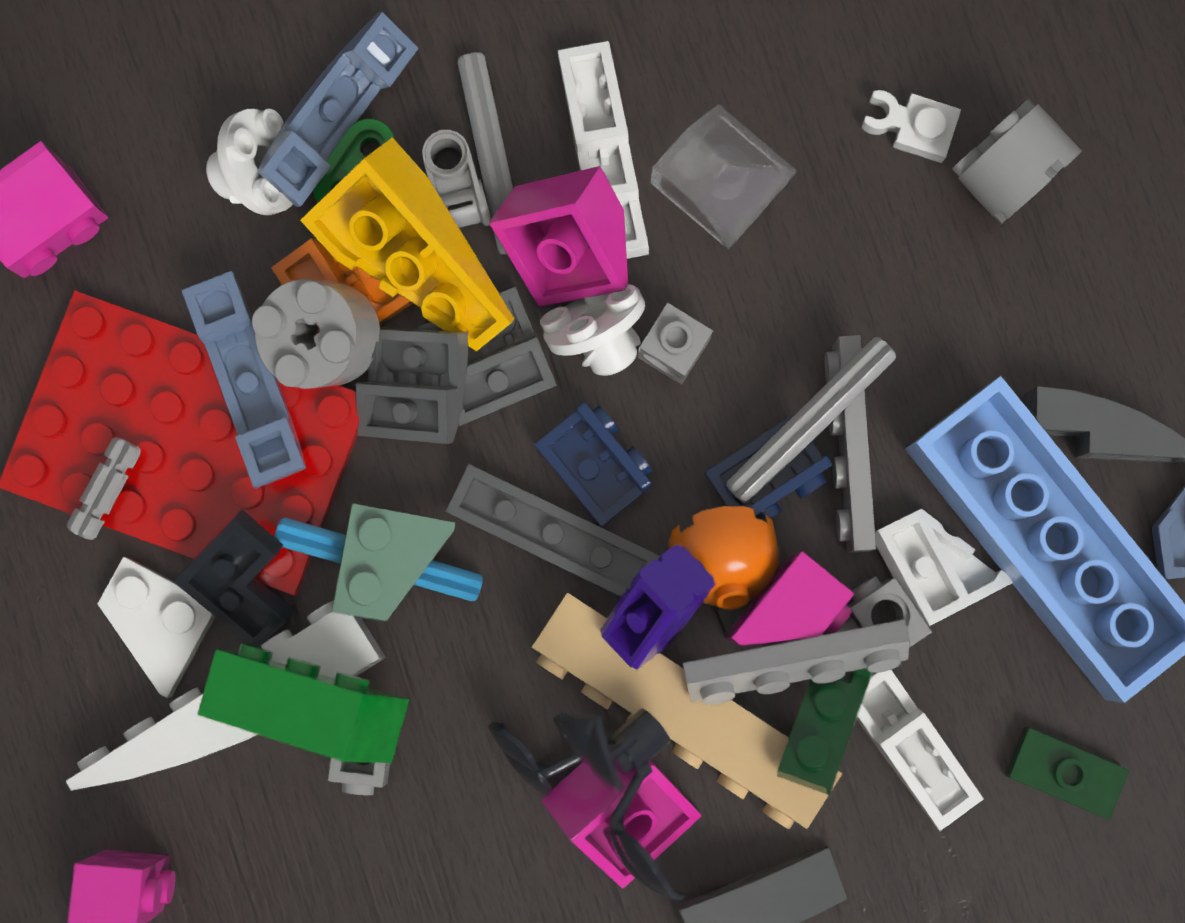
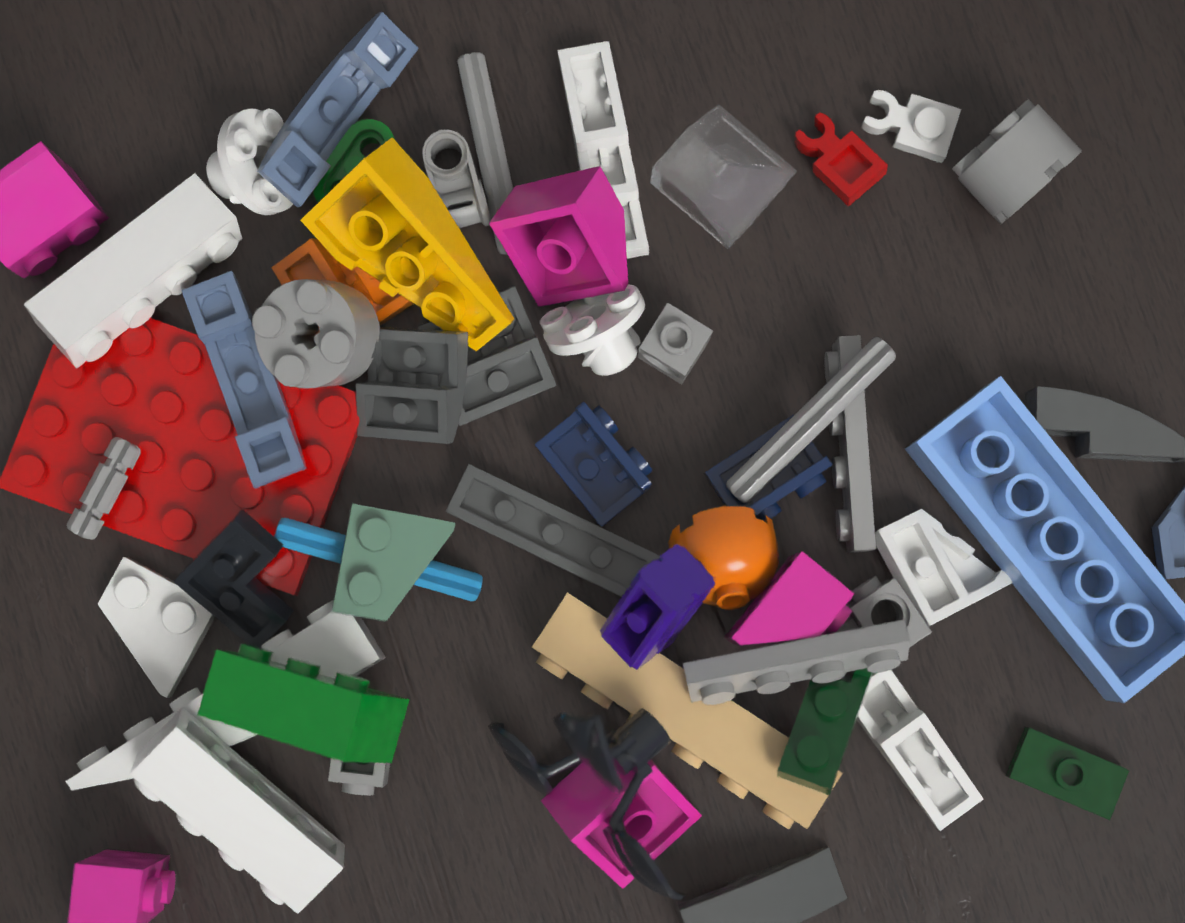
(135, 271): none -> white brick
(238, 811): none -> white brick
(842, 165): none -> red plate

